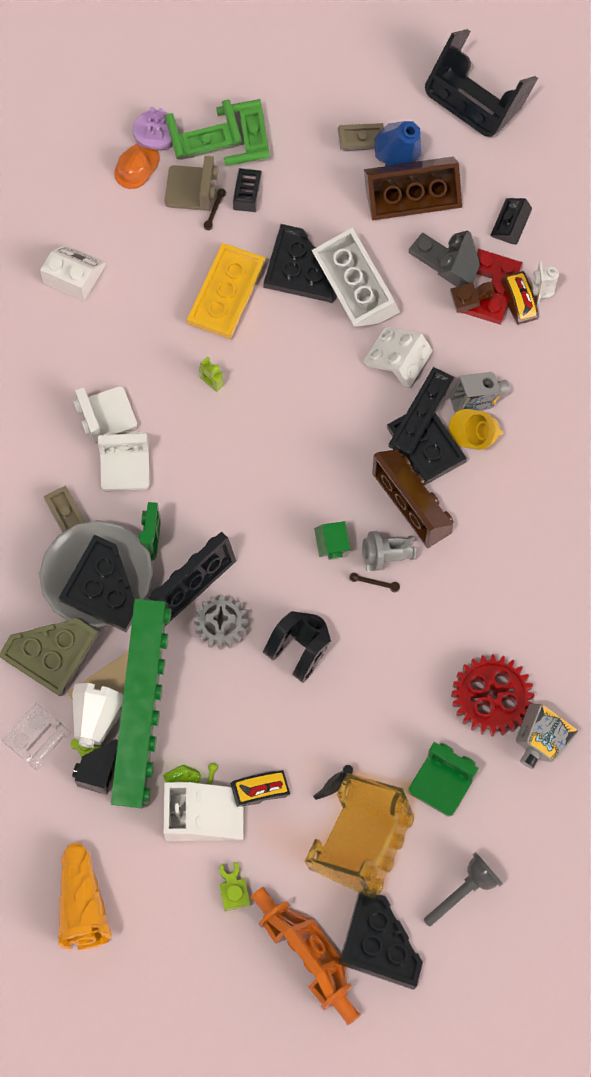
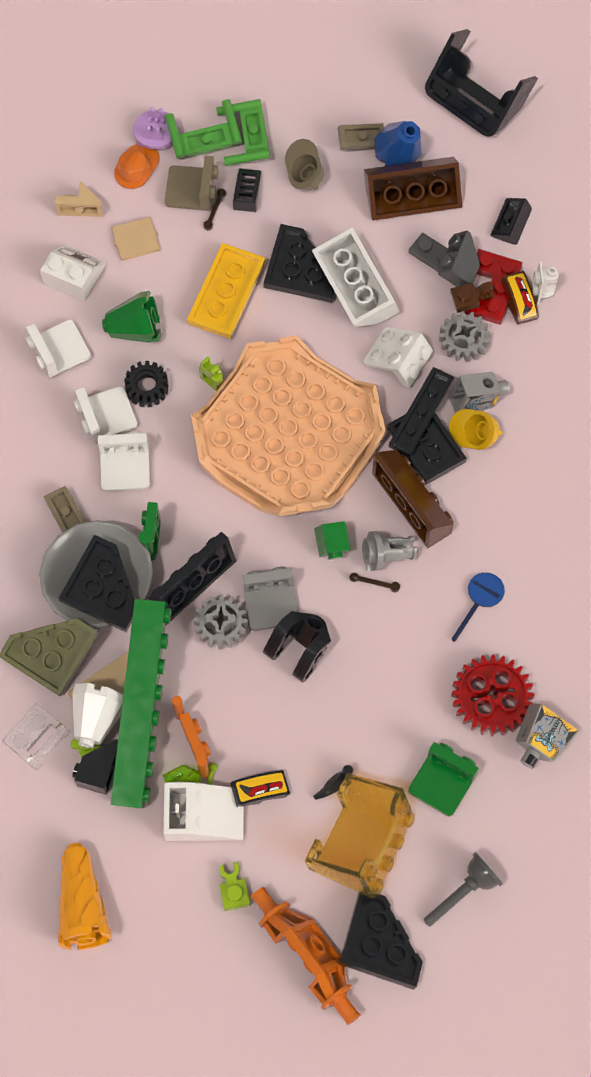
(57, 347): none -> white bracket
(82, 205): none -> tan slope
(134, 319): none -> green cone
(135, 238): none -> tan piece
(146, 371): none -> black tyre
(191, 730): none -> orange plate
(269, 597): none -> light grey bracket
(288, 429): none -> light nougat plate
(304, 165): none -> dark tan piece
(465, 333): none -> light grey gear
(484, 591): none -> blue piece

